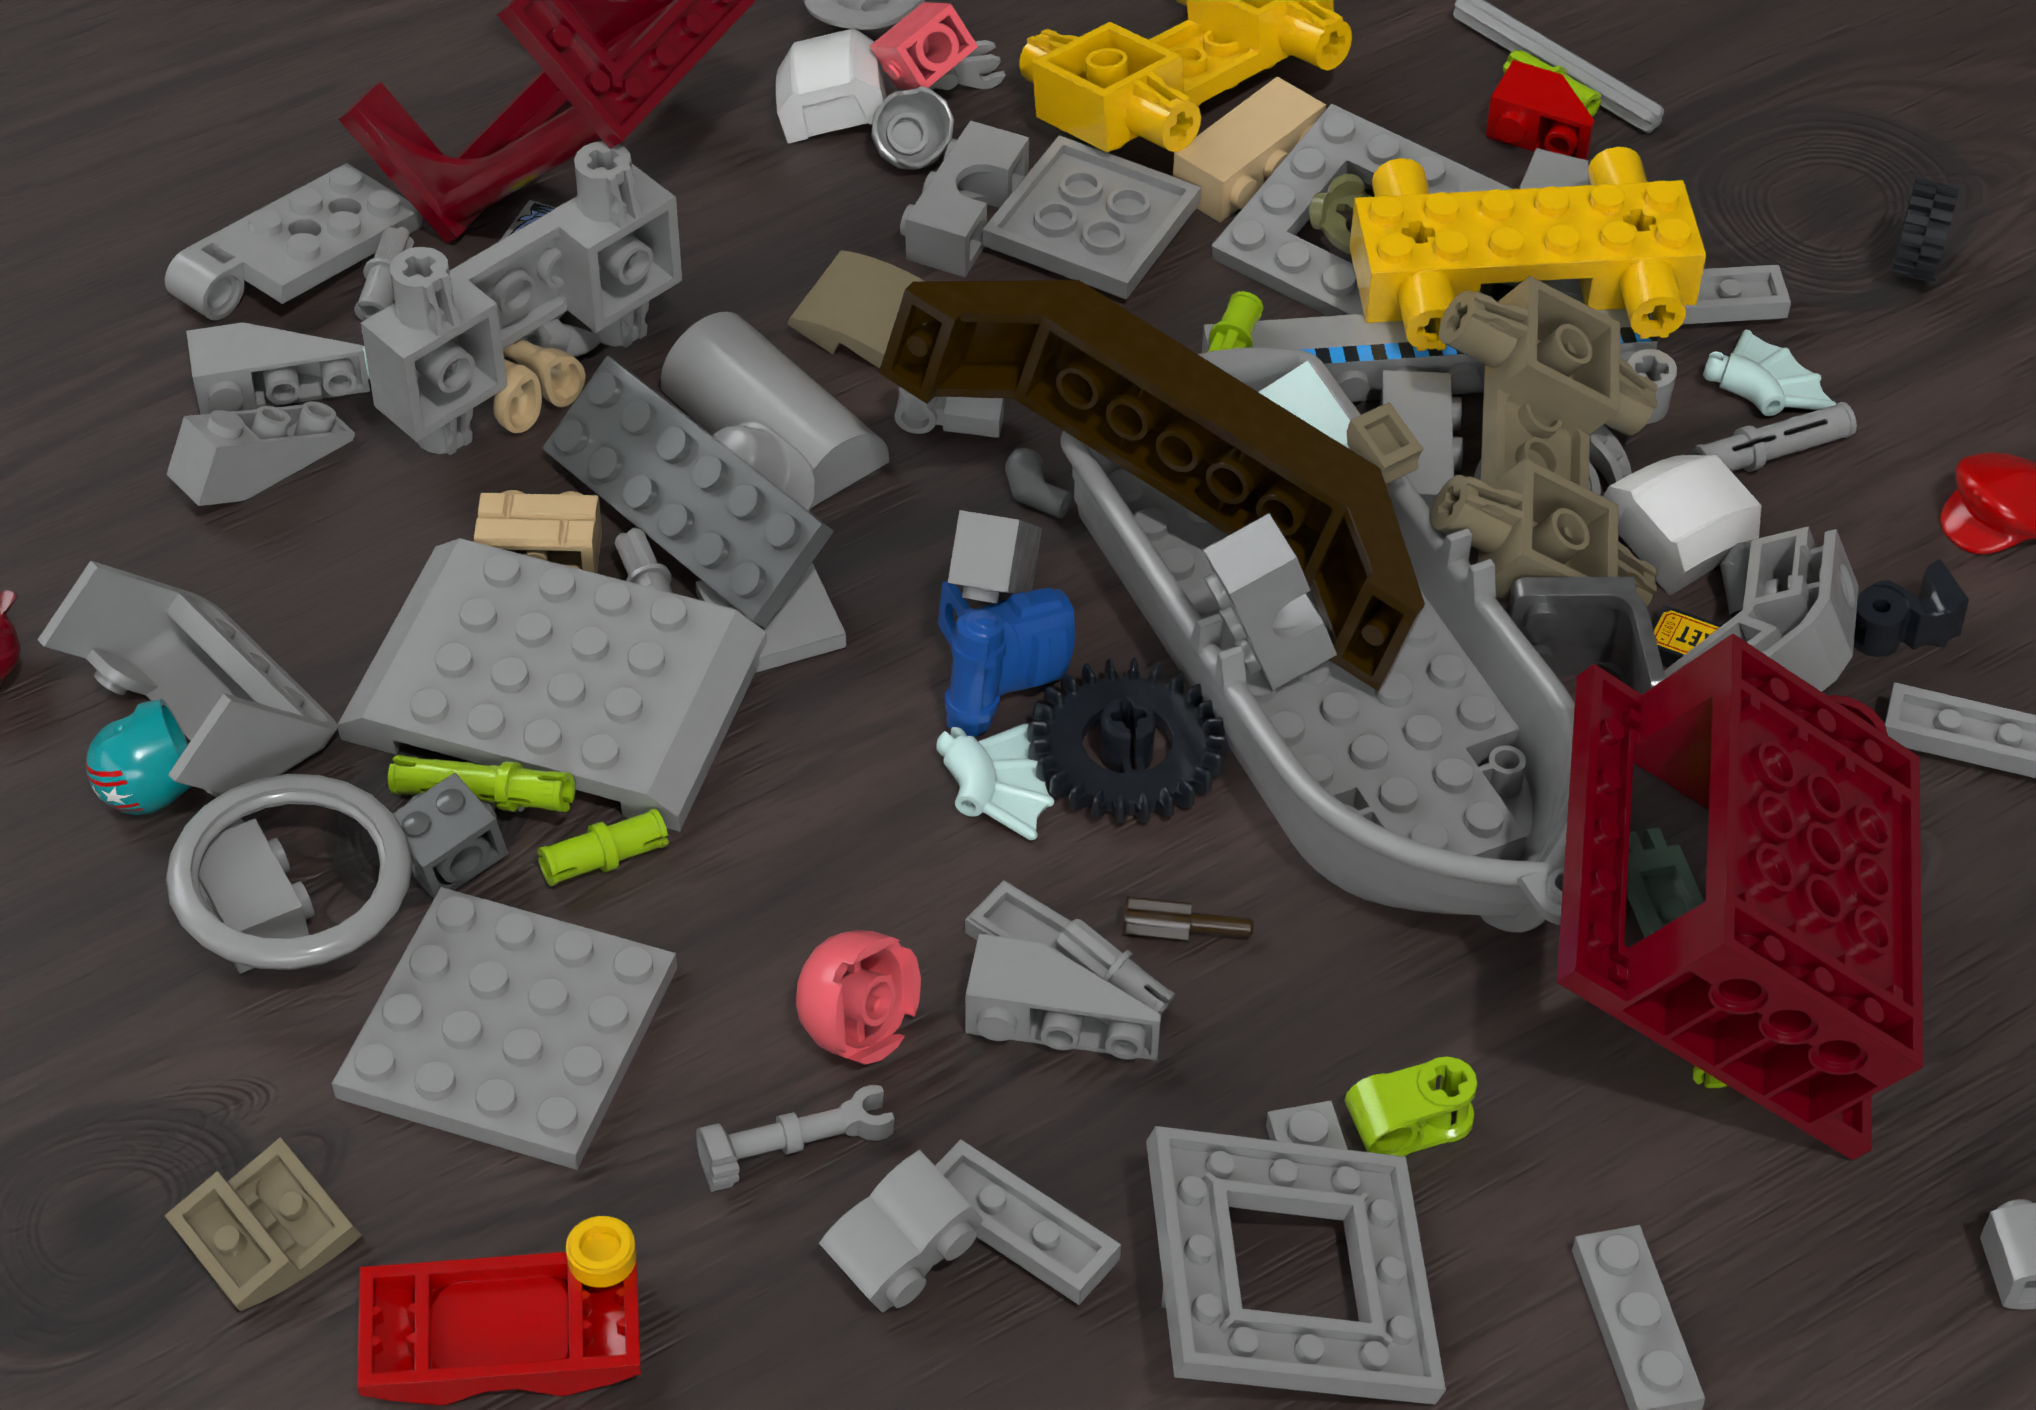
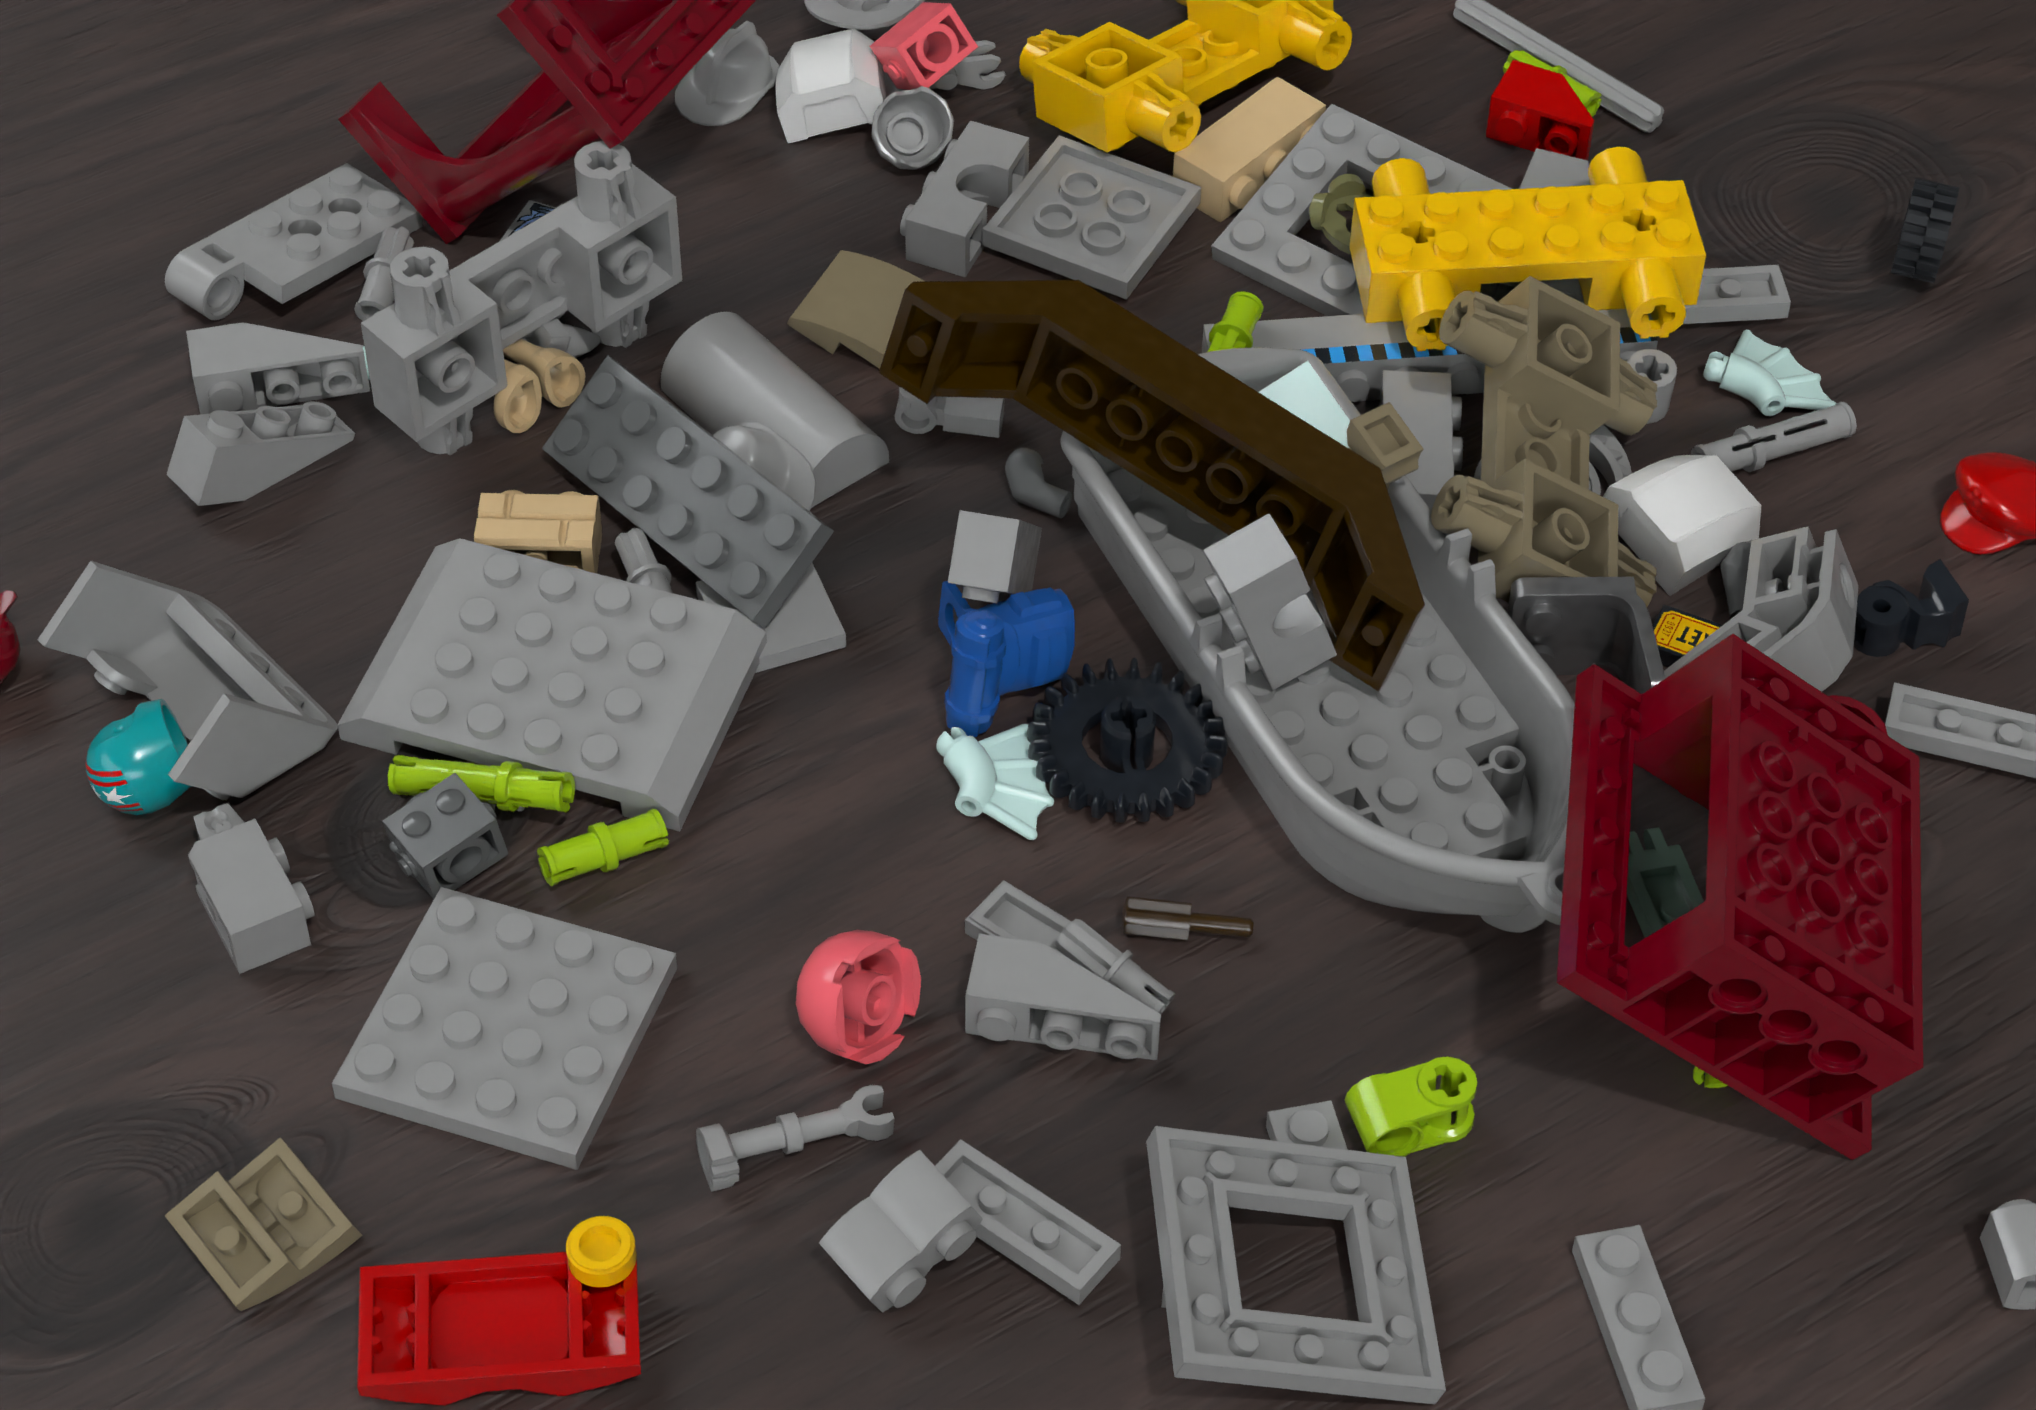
(302, 951): light grey wedge -> none
(727, 79): none -> light grey piece

